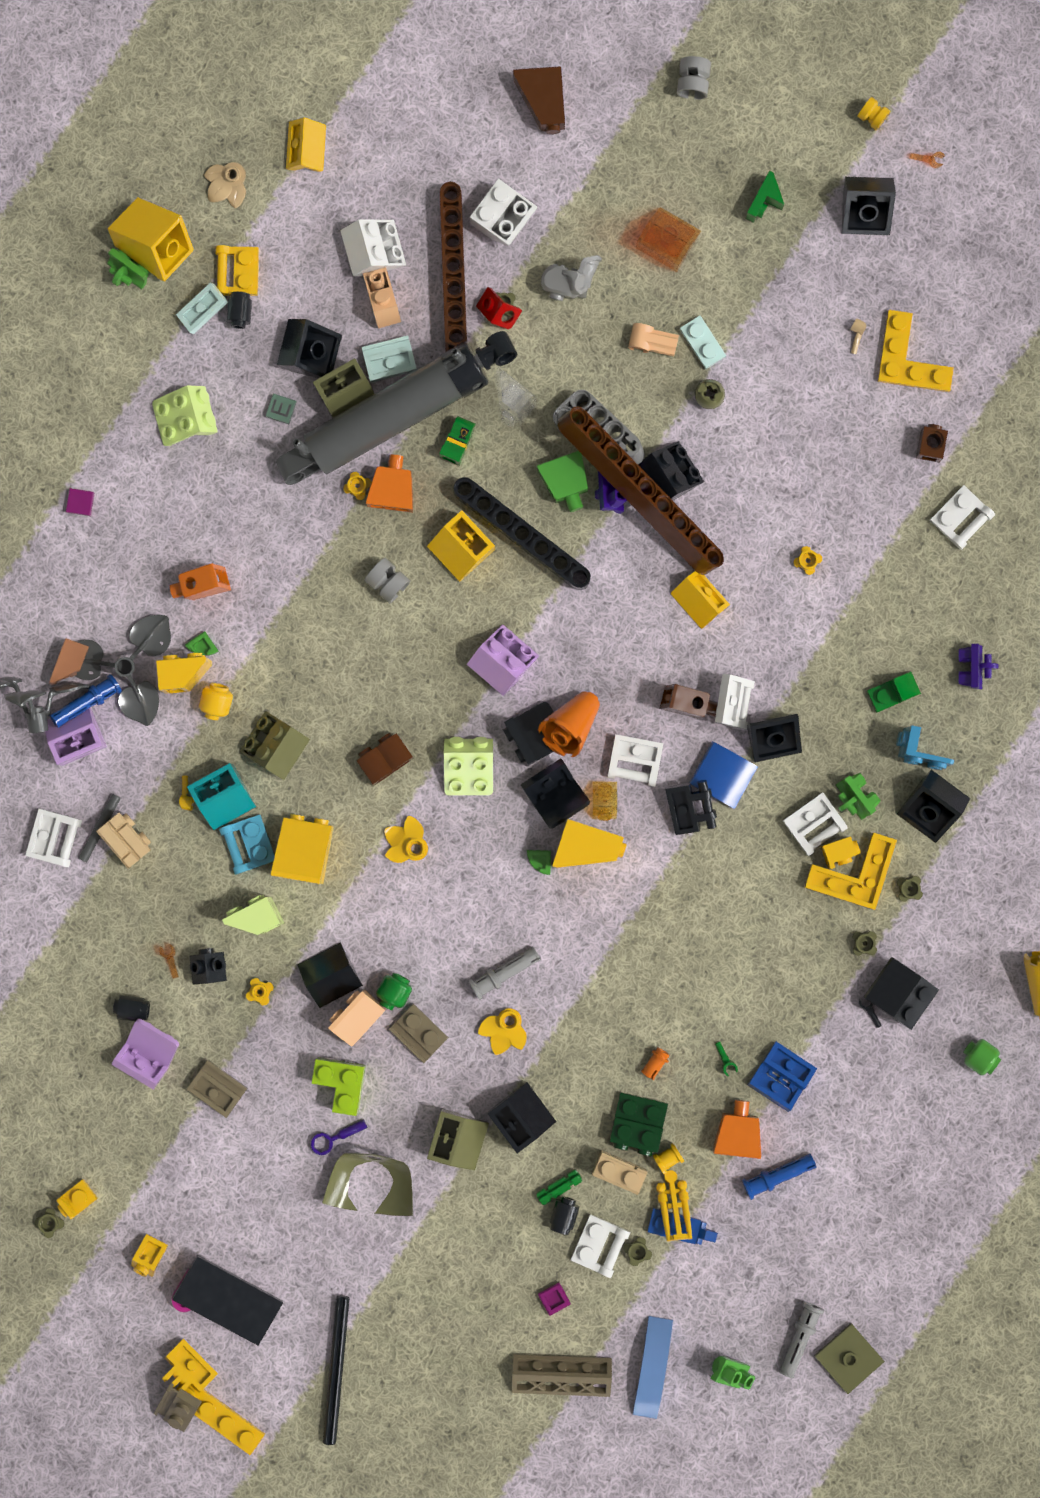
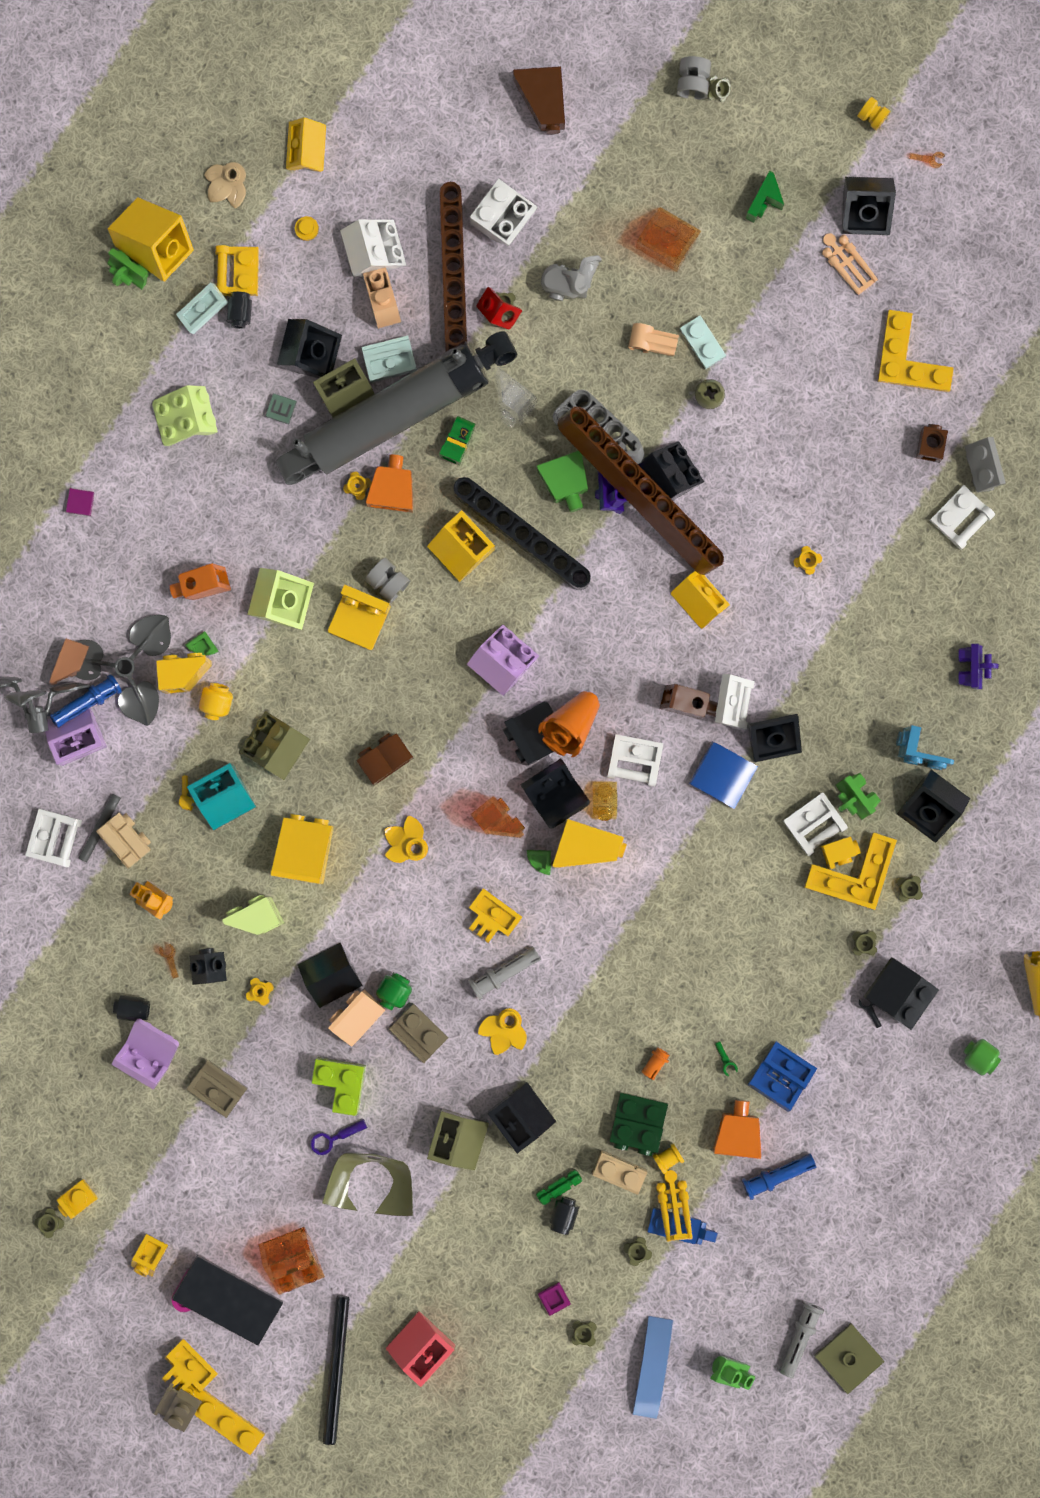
(152, 899): none -> light orange hips
(255, 841): medium azure plate -> none
(280, 598): none -> yellowish green slope
(290, 1260): none -> clear orange slope
(306, 228): none -> yellow plate
(359, 617): none -> yellow bracket
(420, 1348): none -> coral slope
(468, 766): yellowish green bracket -> none
(493, 915): none -> yellow hinge
(495, 820): none -> clear orange slope
(562, 1371): dark tan fence -> none
(589, 1338): none -> olive plate
(592, 1243): white plate -> none
(683, 807): black plate -> none
(724, 88): none -> olive plate
(829, 240): none -> light nougat piece
(859, 328): tan hand -> none
(893, 692): green slope -> none
(984, 465): none -> light grey bracket

